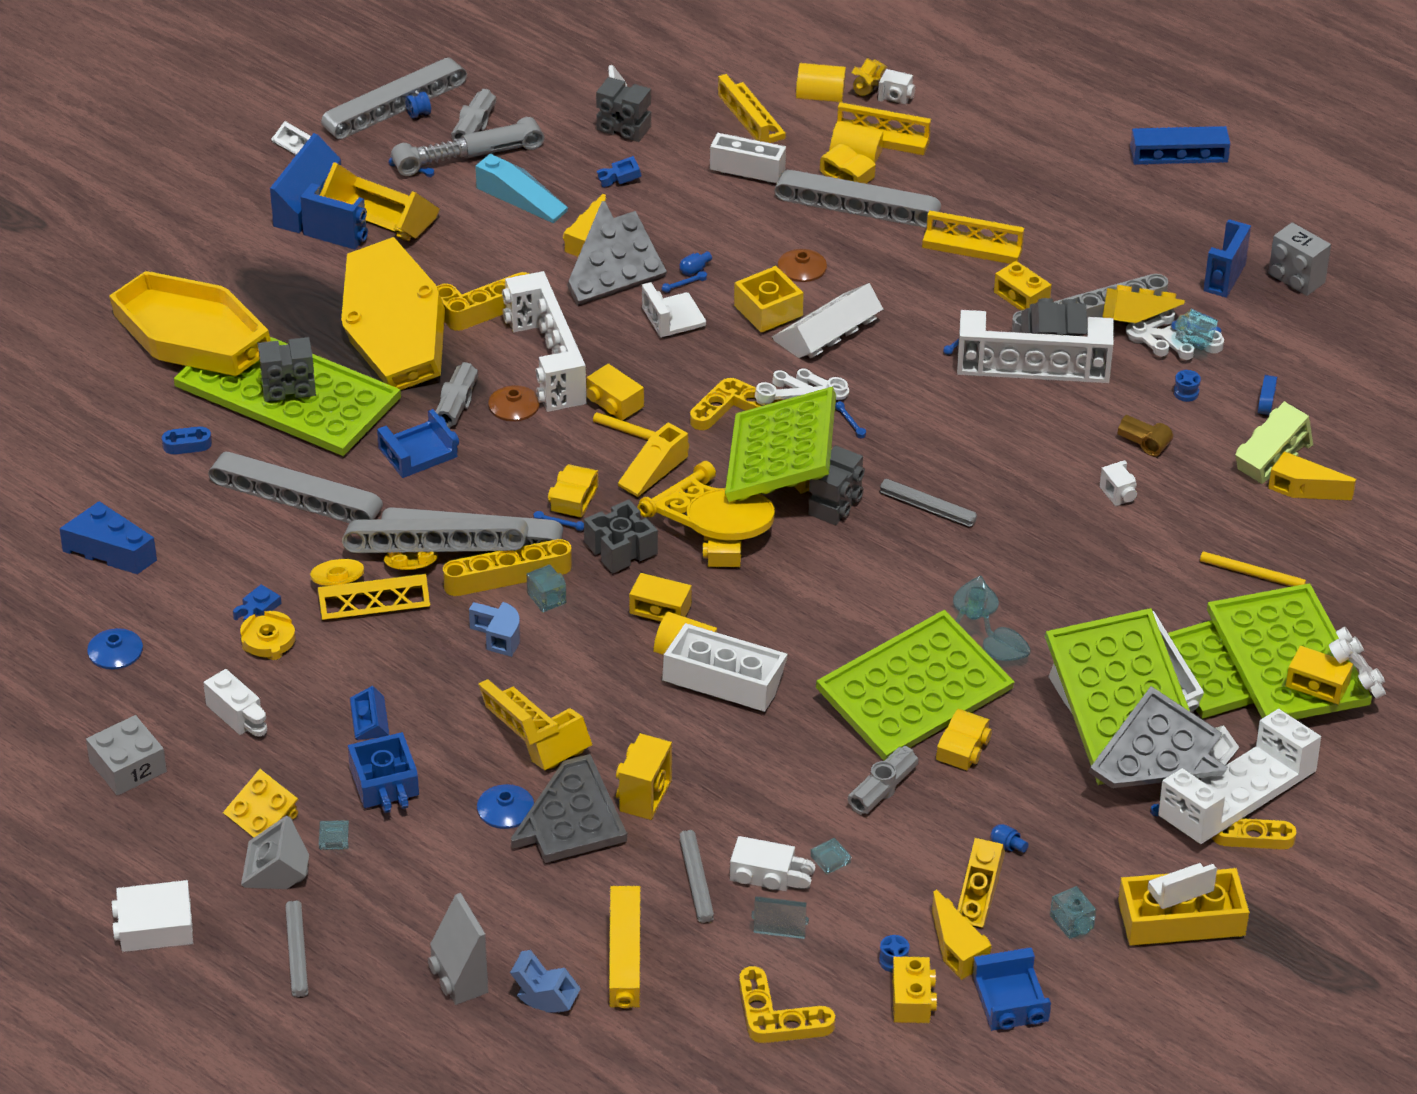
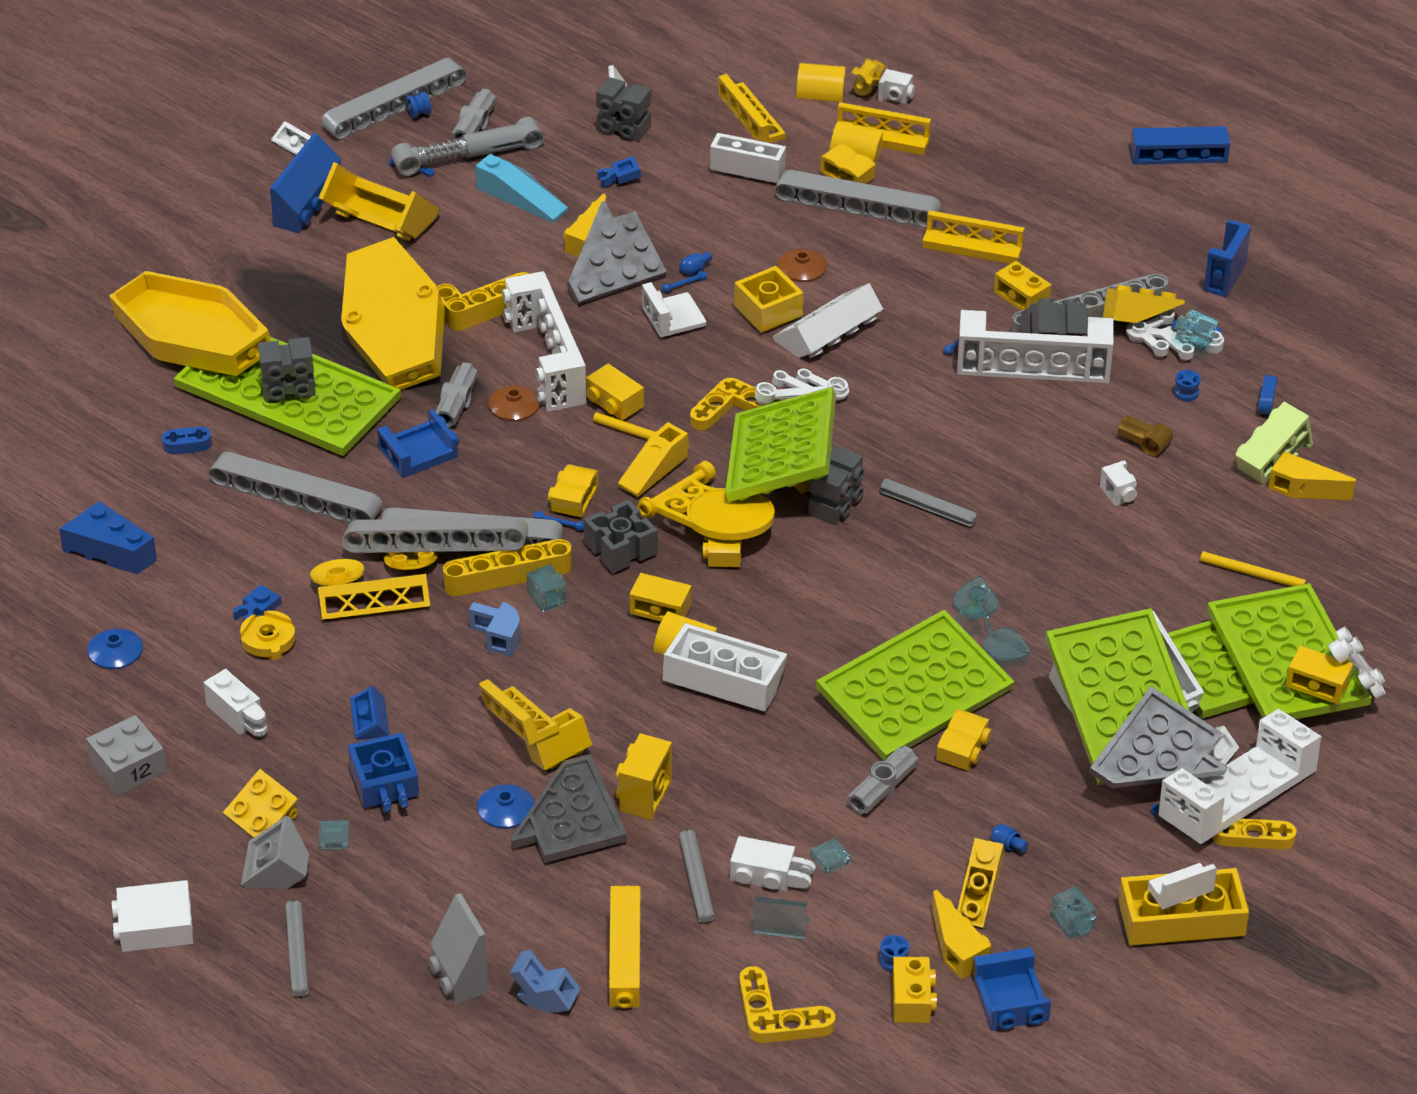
(332, 219): blue panel -> none
(860, 432): blue hinge -> none
(1299, 259): light grey brick -> none

